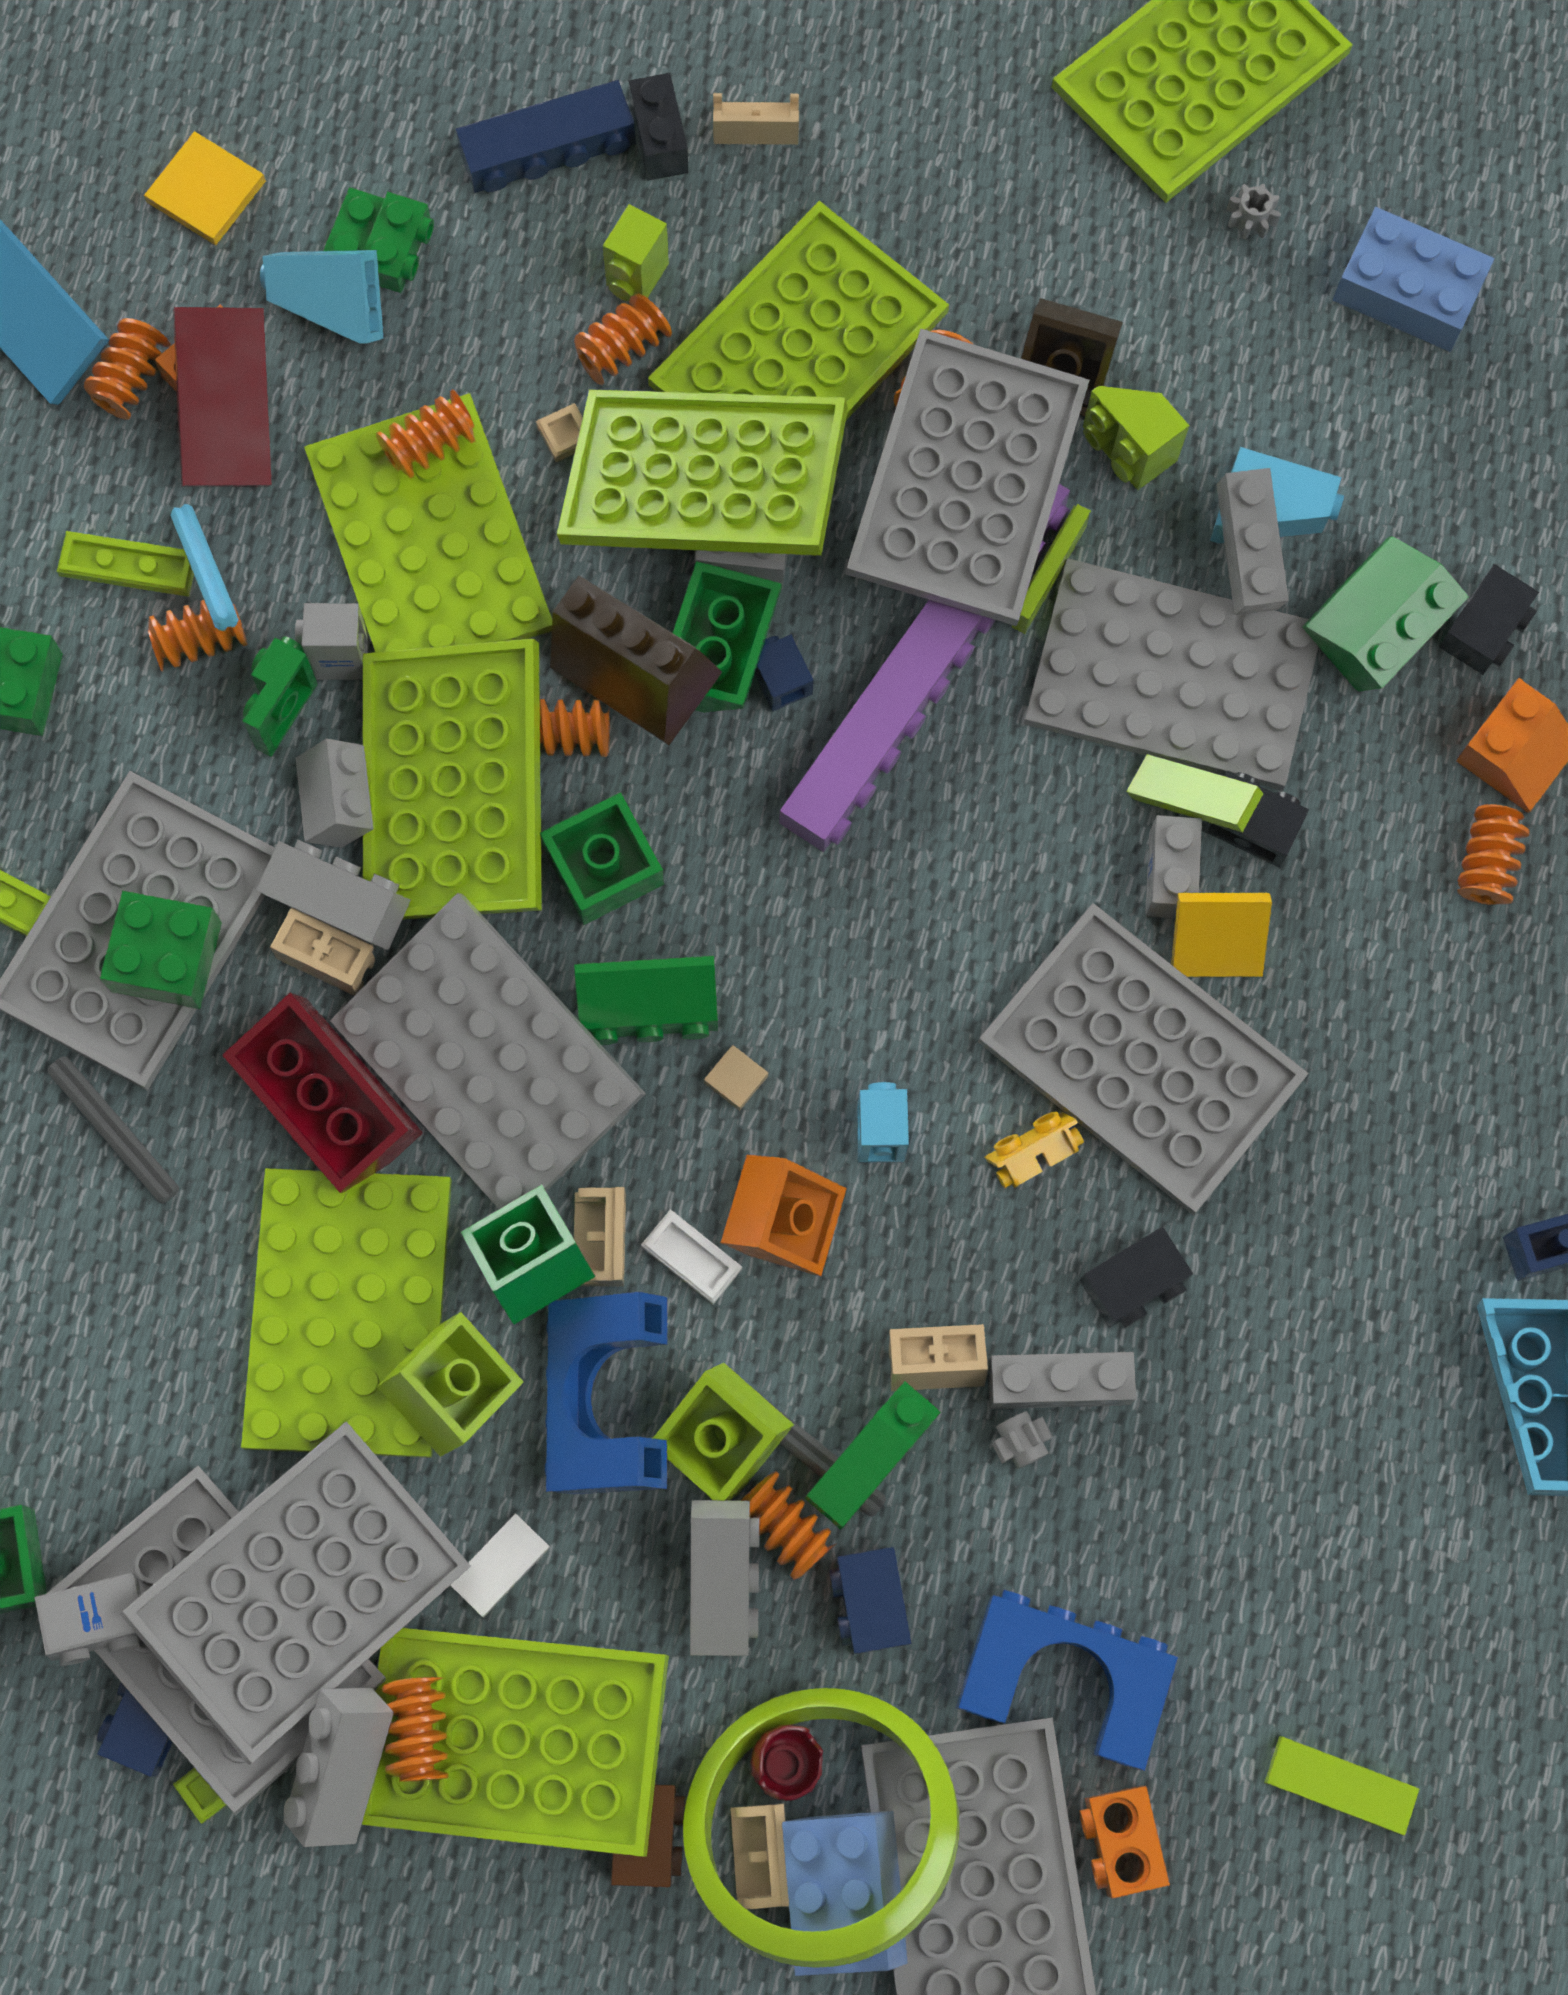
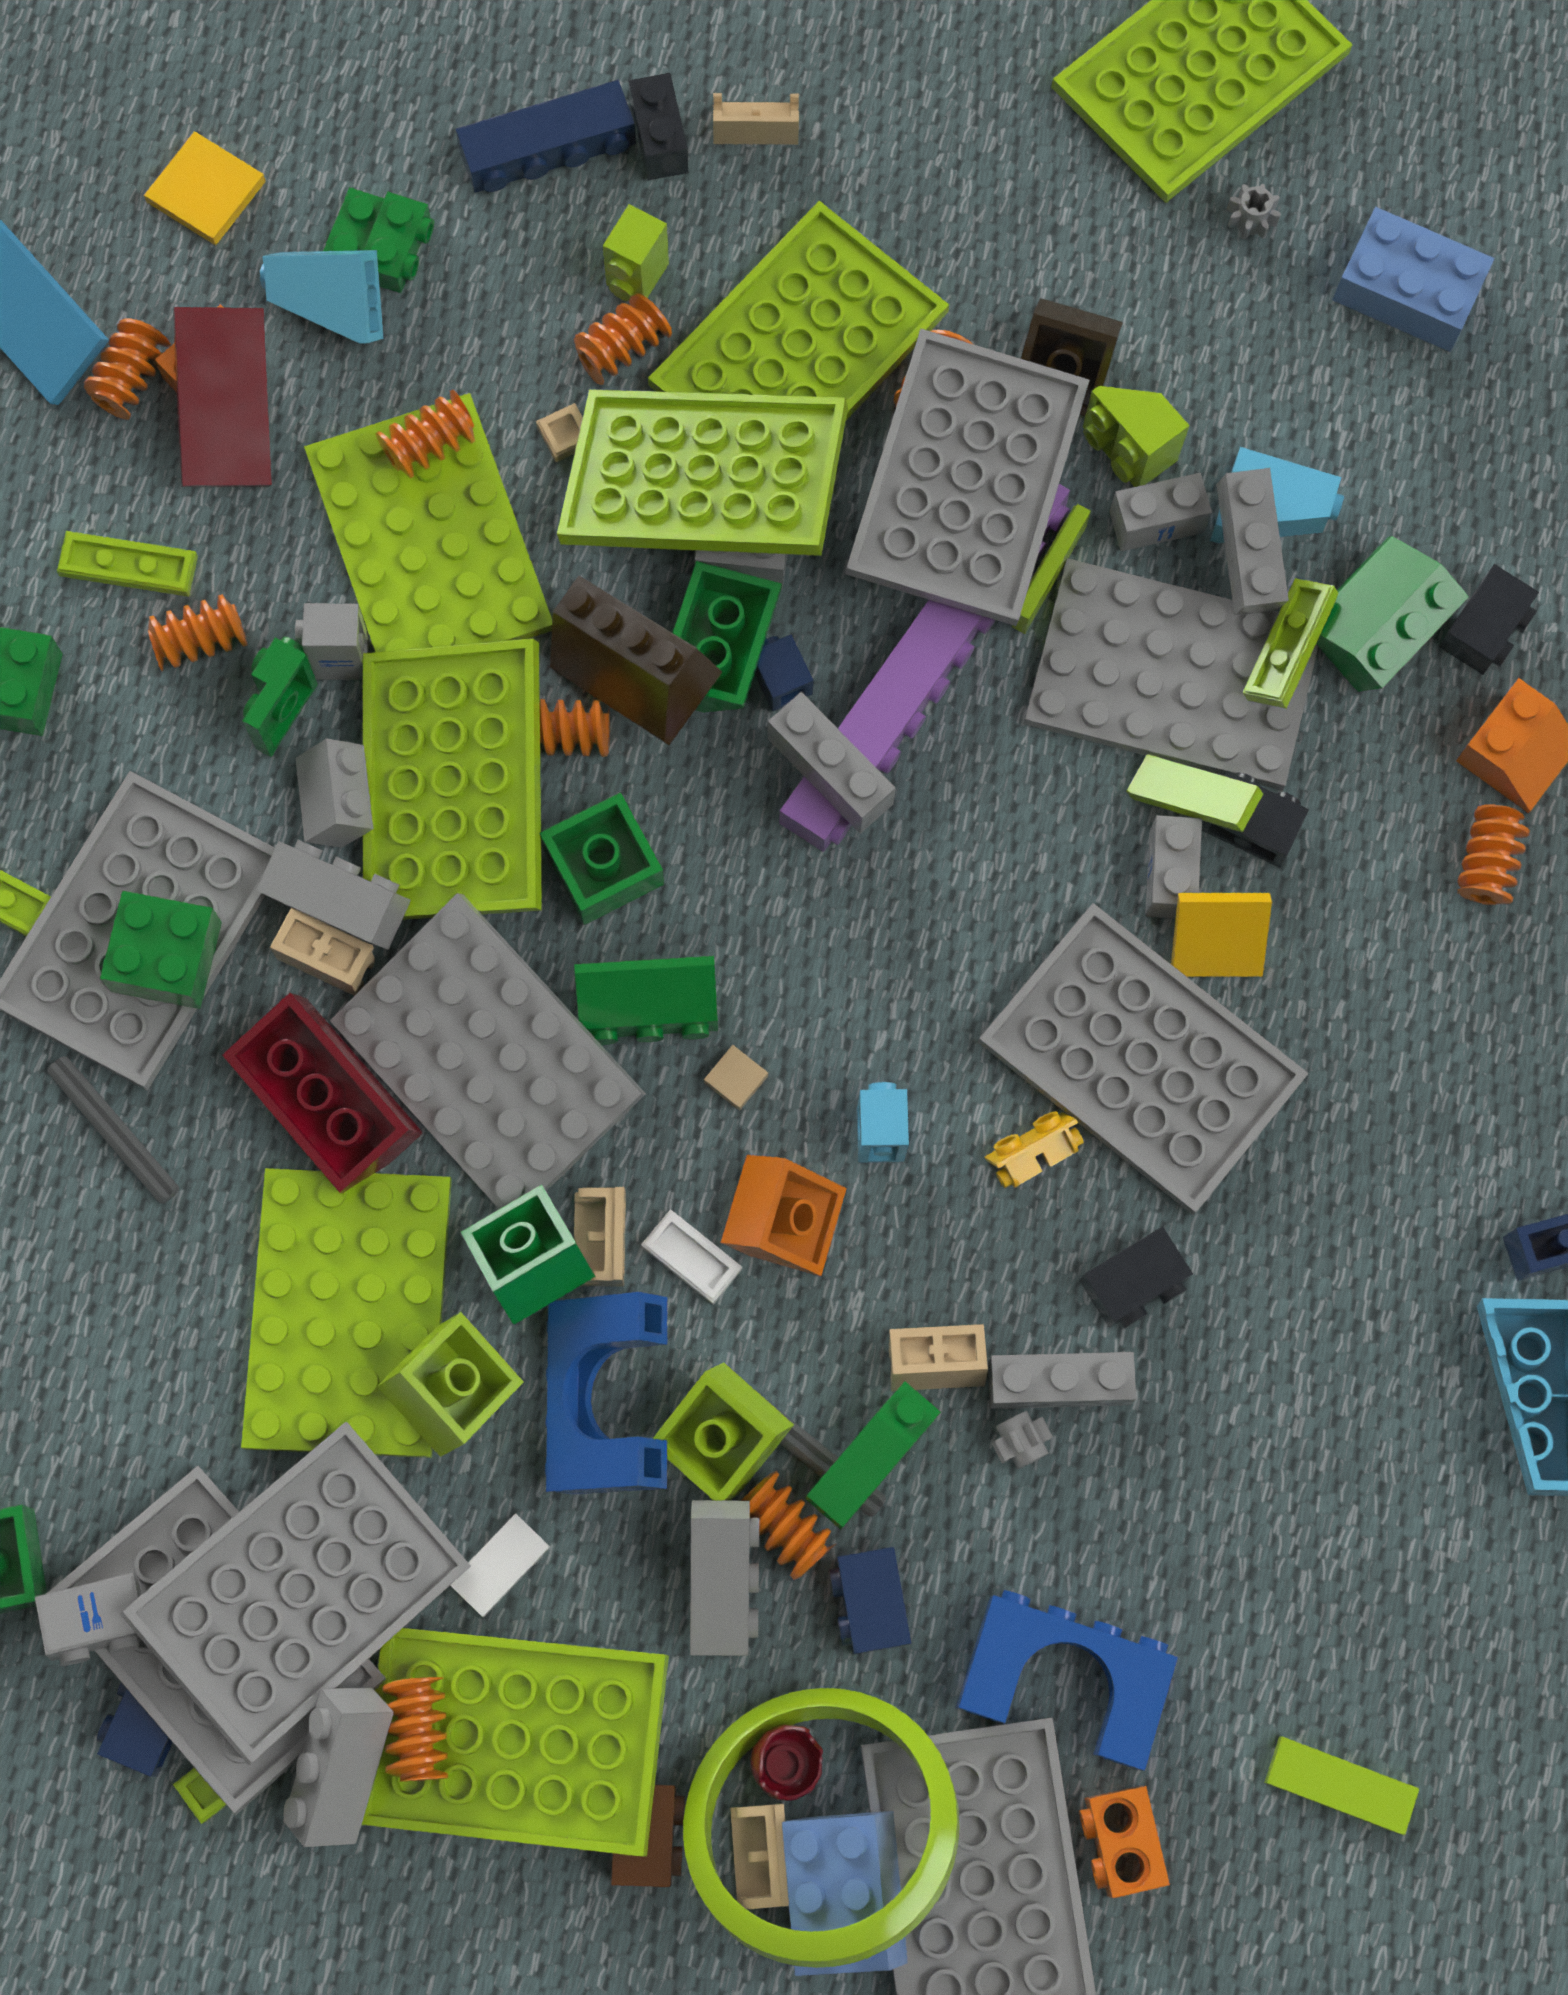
(204, 567): medium azure axle -> none
(831, 762): none -> light grey brick
(1160, 511): none -> light grey brick
(1290, 643): none -> lime tile

